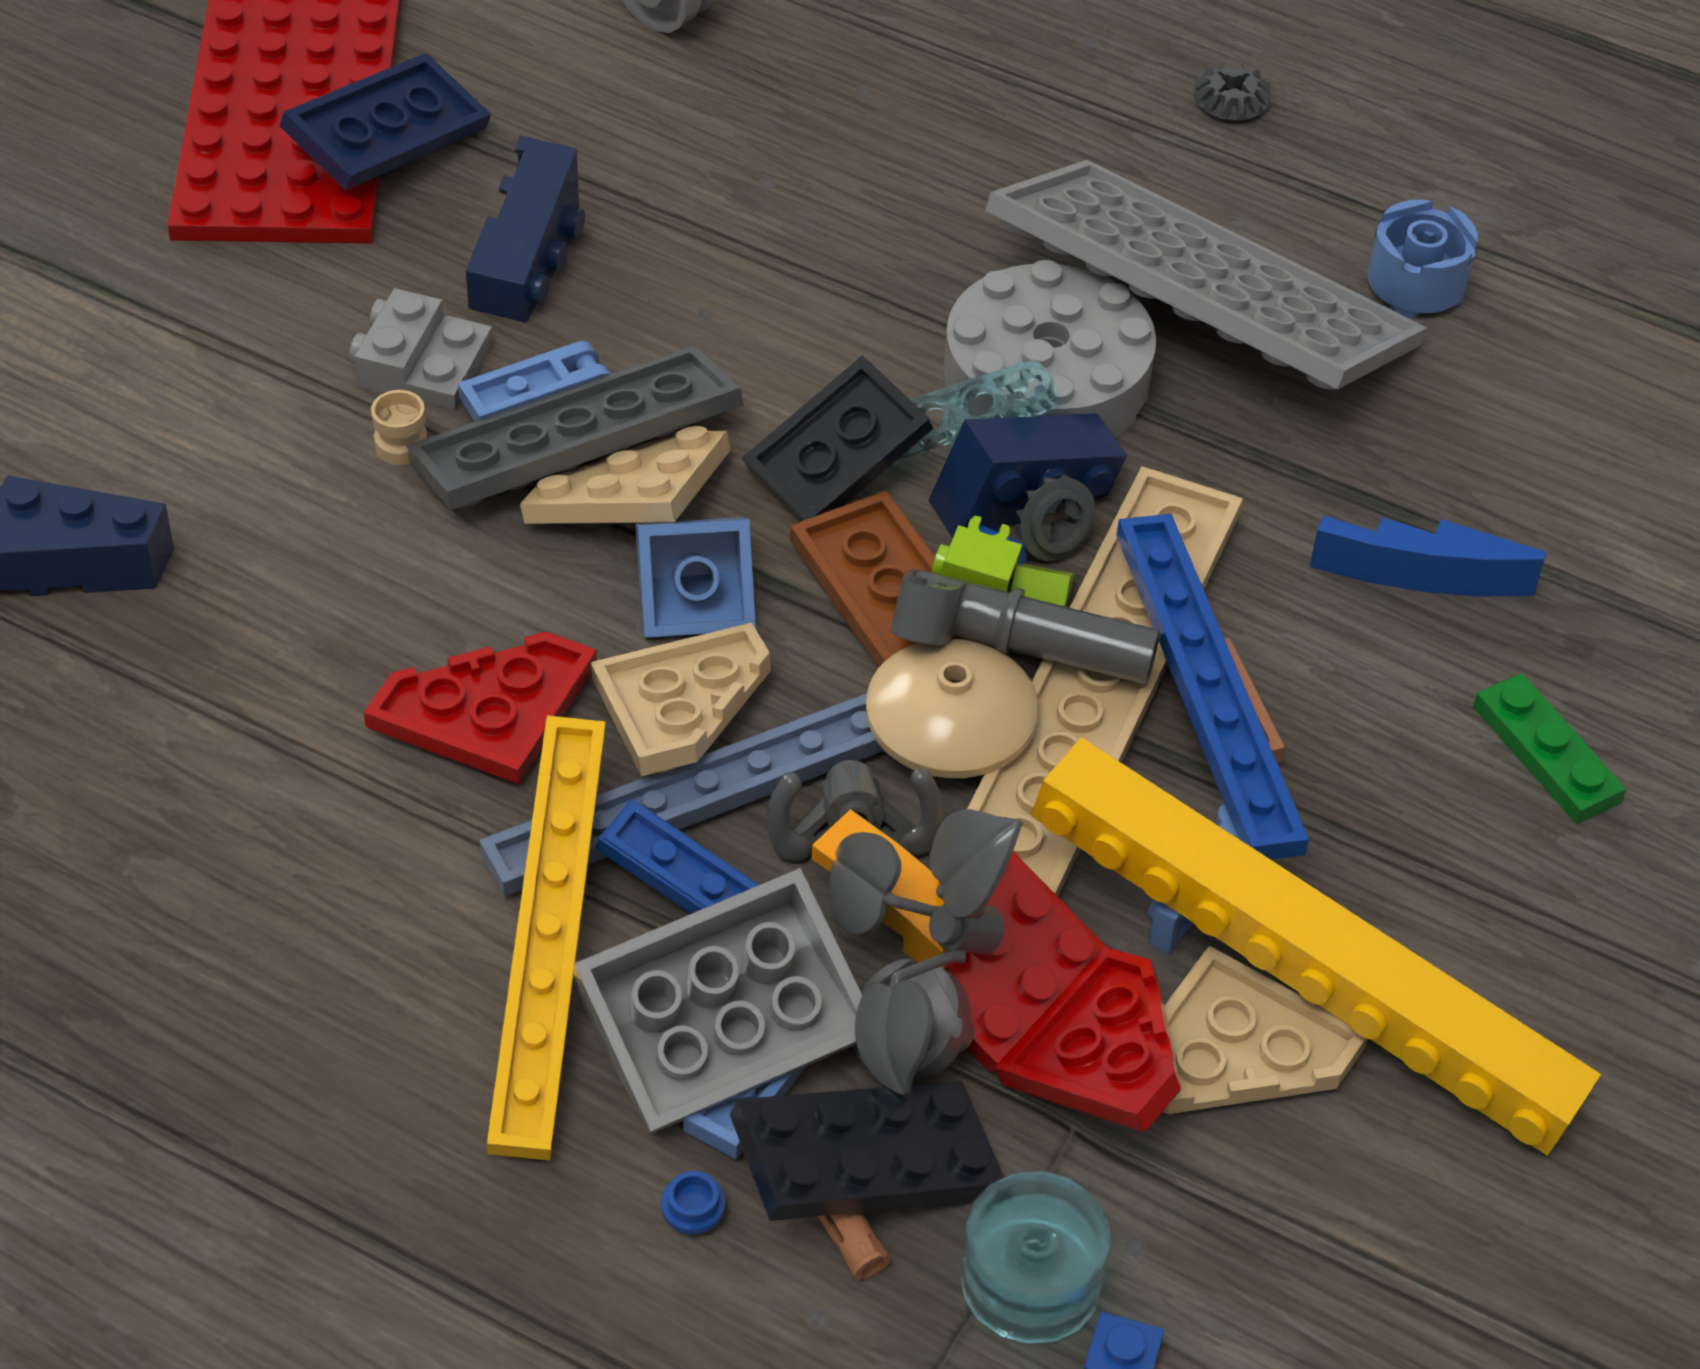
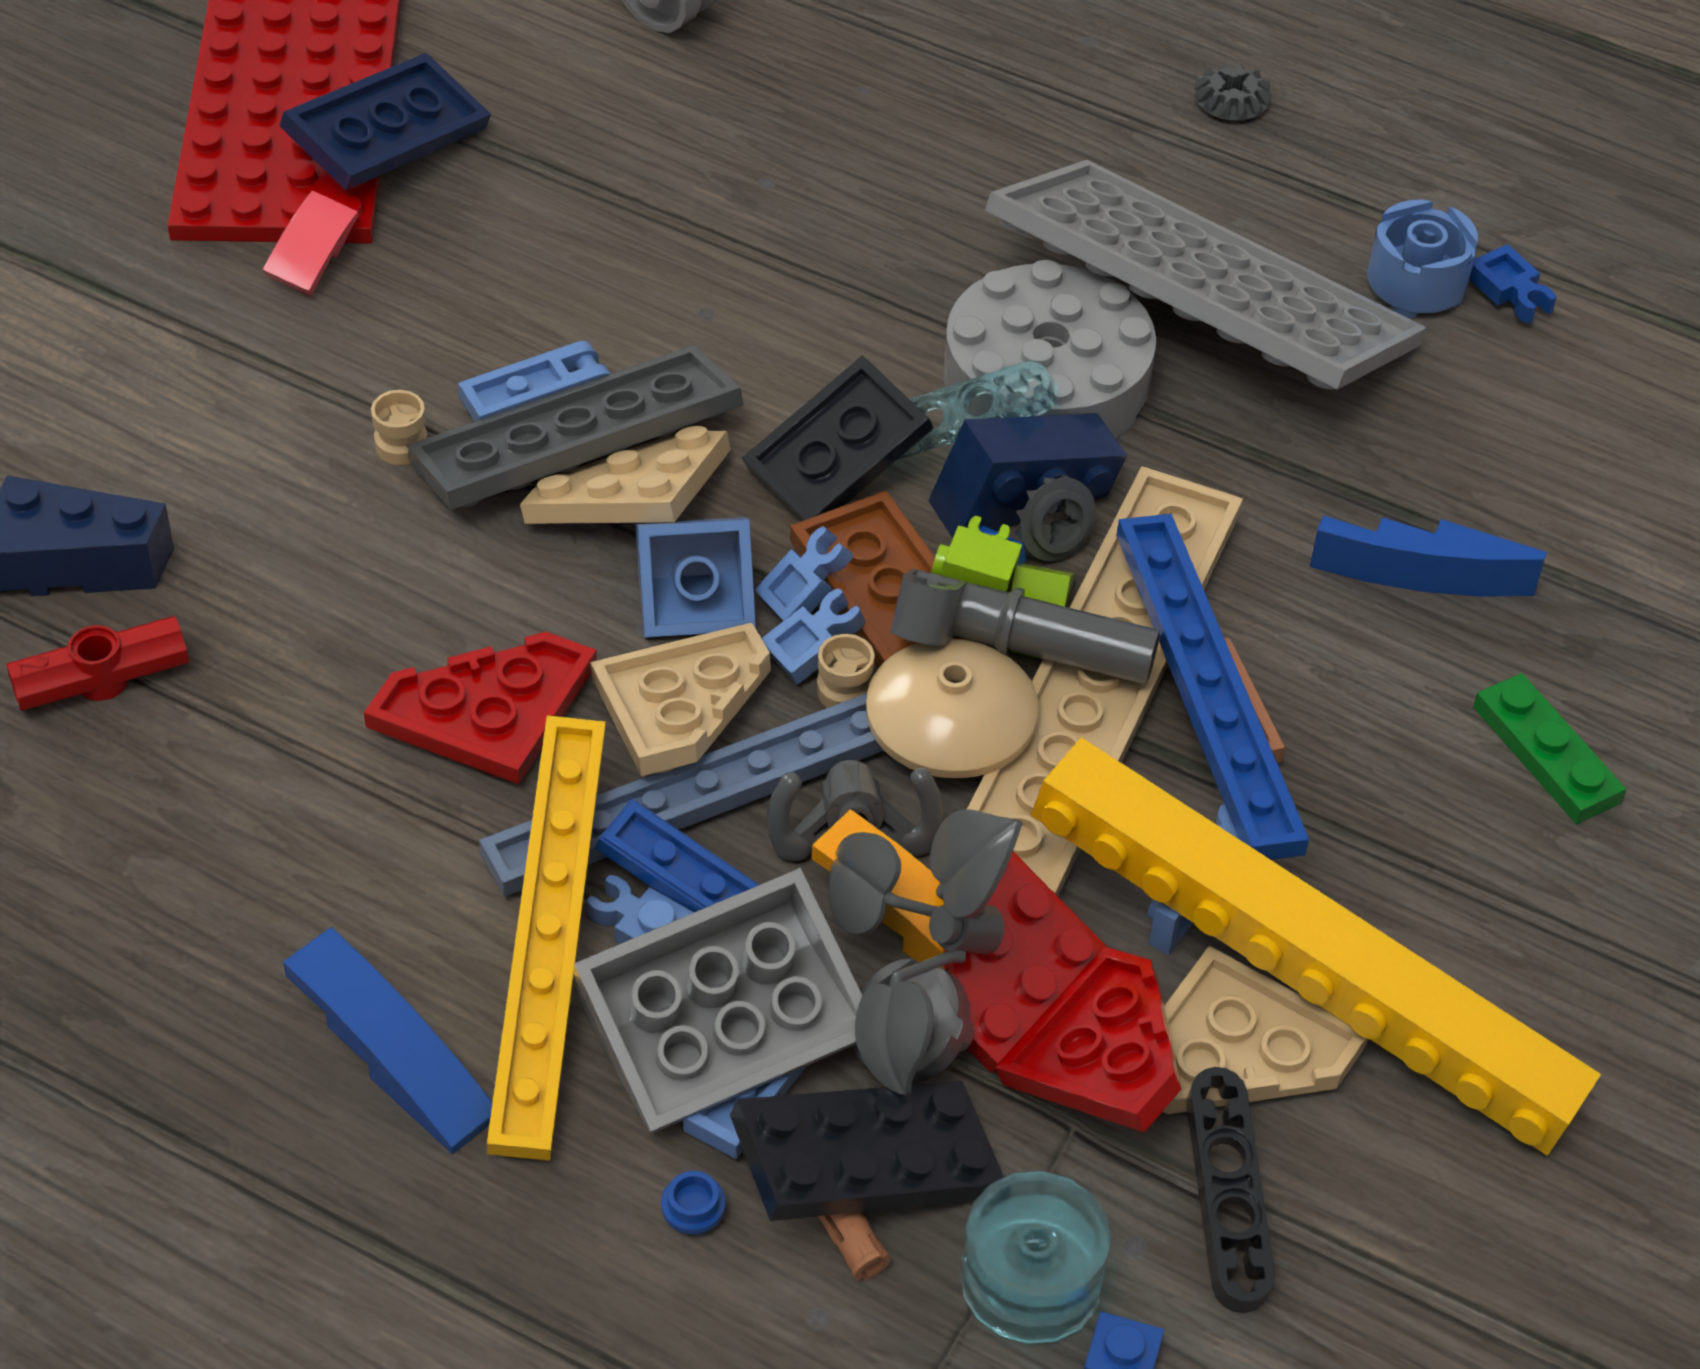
(97, 663): none -> red piece
(310, 242): none -> coral slope
(392, 1039): none -> blue slope
(418, 349): light grey plate -> none
(531, 233): dark blue wedge -> none
(633, 914): none -> medium blue plate
(797, 639): none -> medium blue plate
(800, 579): none -> medium blue plate
(844, 669): none -> tan wheel
(1235, 1187): none -> black beam
(1509, 277): none -> blue plate

